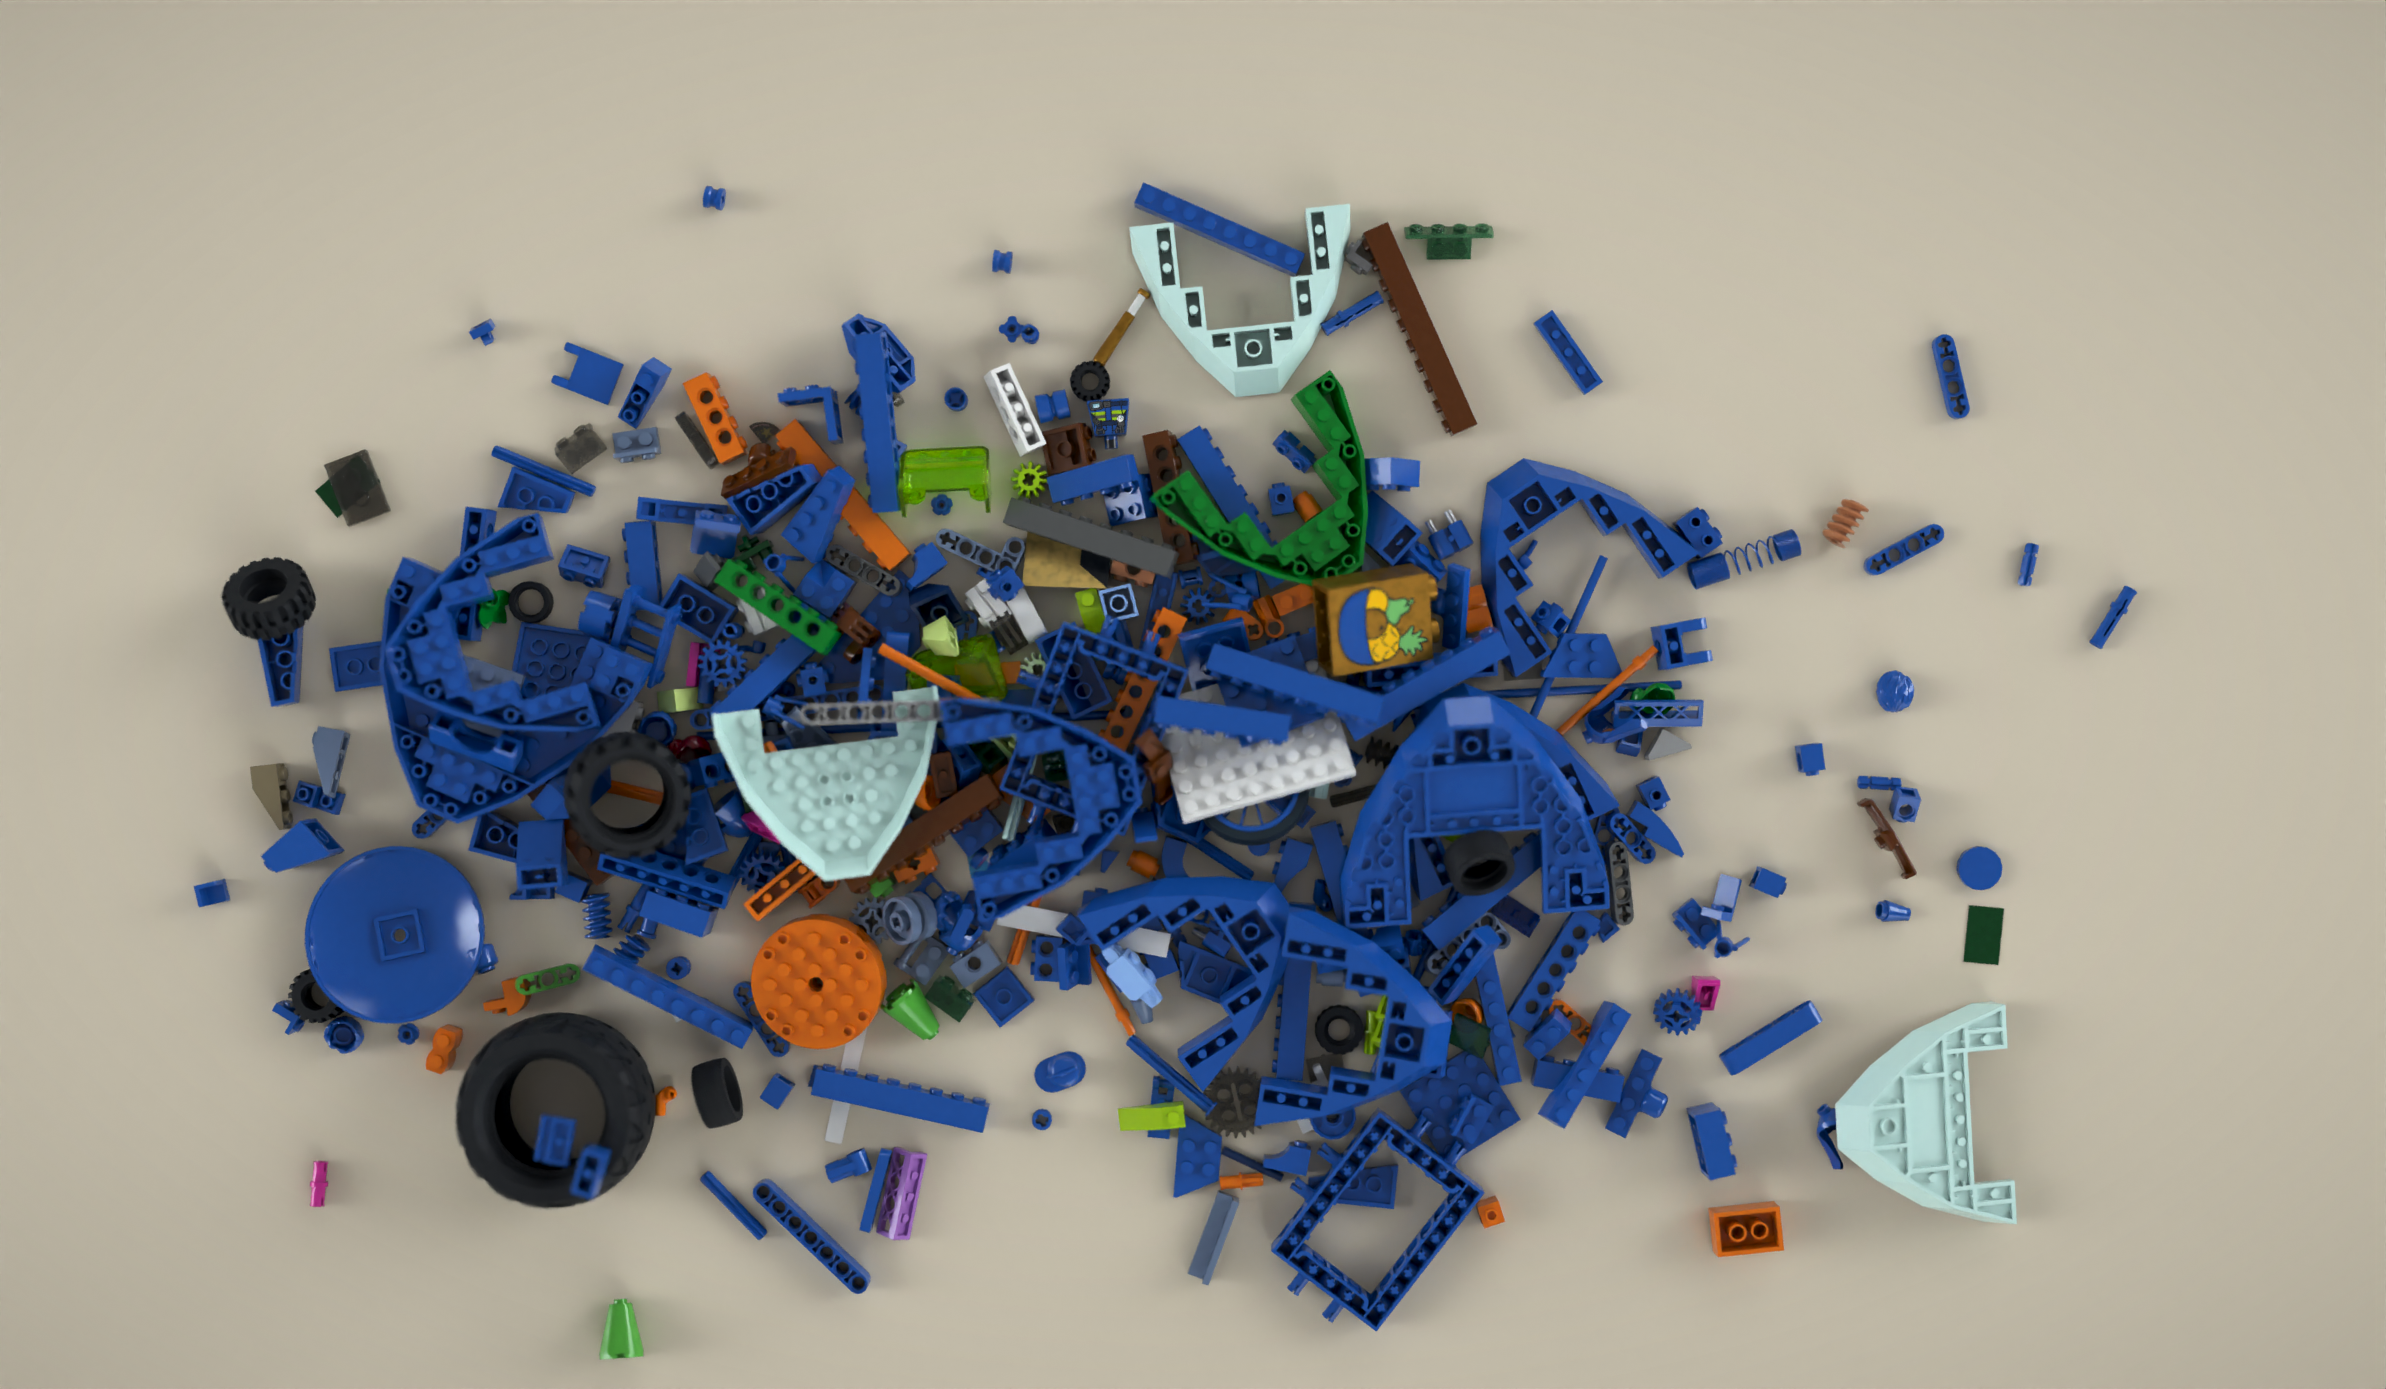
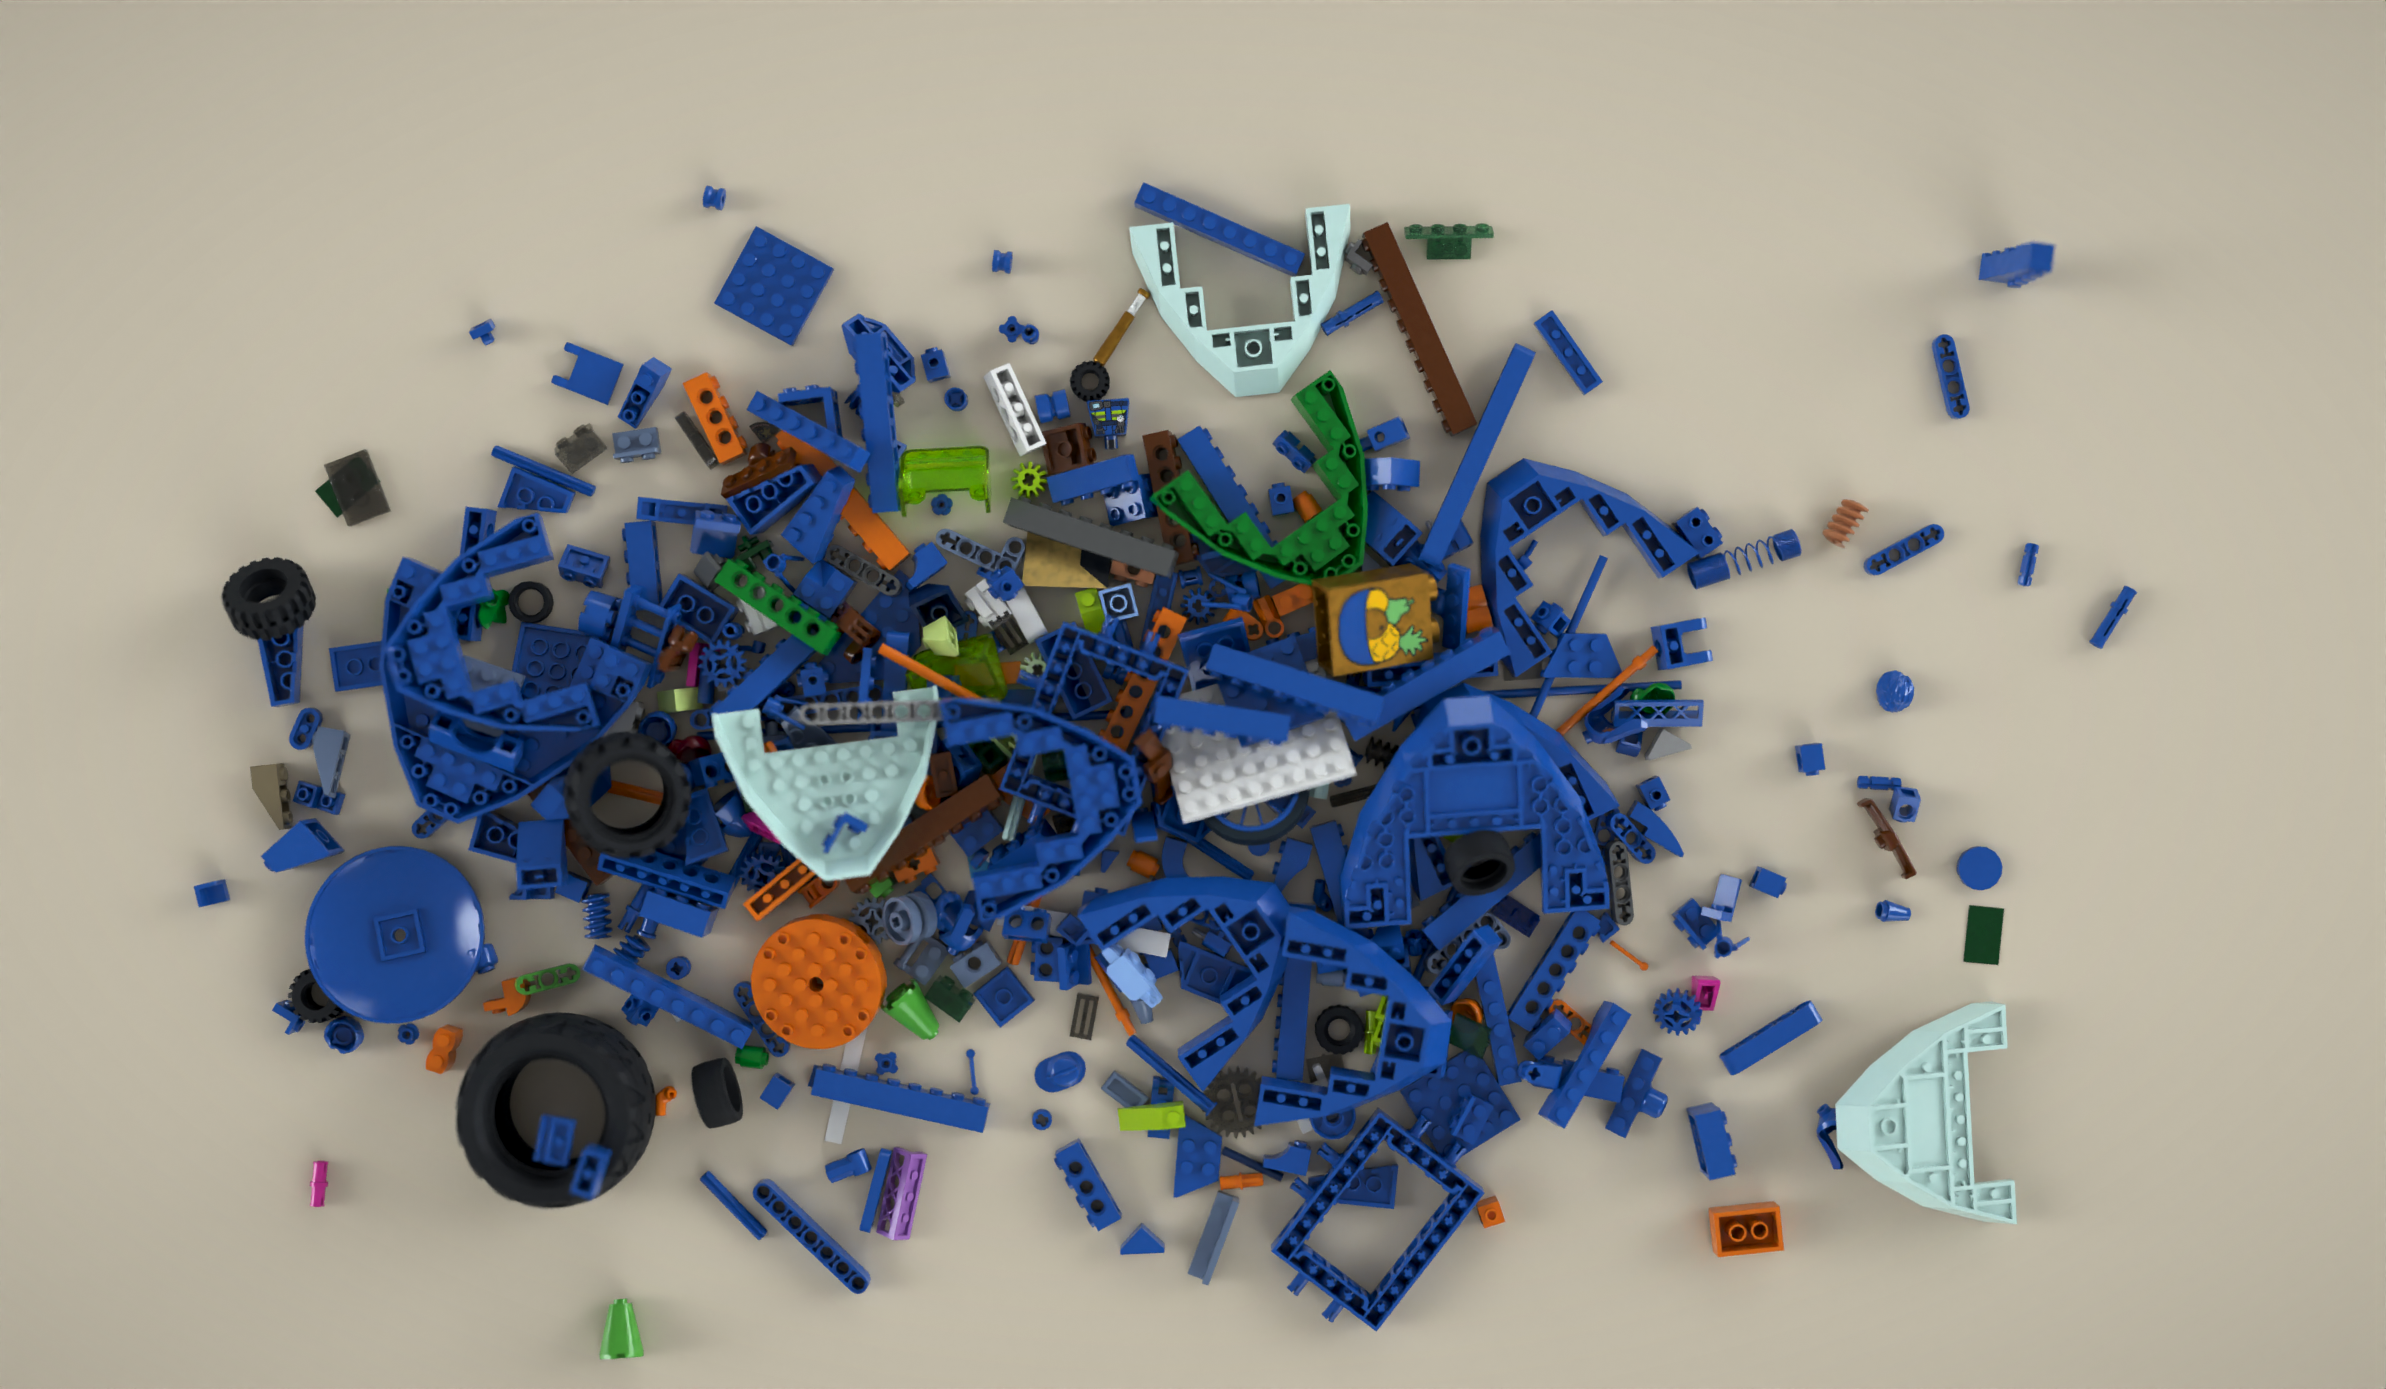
(305, 727): none -> blue plate
(639, 1011): none -> blue brick
(674, 656): none -> reddish brown plate
(752, 1057): none -> green brick
(774, 286): none -> blue plate
(808, 431): none -> blue arch
(854, 825): none -> blue bracket
(890, 1058): none -> blue plate
(935, 365): none -> blue brick
(970, 1054): none -> blue hinge
(1025, 931): none -> blue brick
(1077, 1153): none -> blue brick
(1087, 997): none -> clear smoke tile
(1124, 1091): none -> sand blue tile
(1142, 1242): none -> blue slope
(1394, 432): none -> blue torso
(1476, 455): none -> blue beam
(1542, 1073): none -> blue piece
(1643, 965): none -> orange hinge
(2017, 264): none -> blue wedge

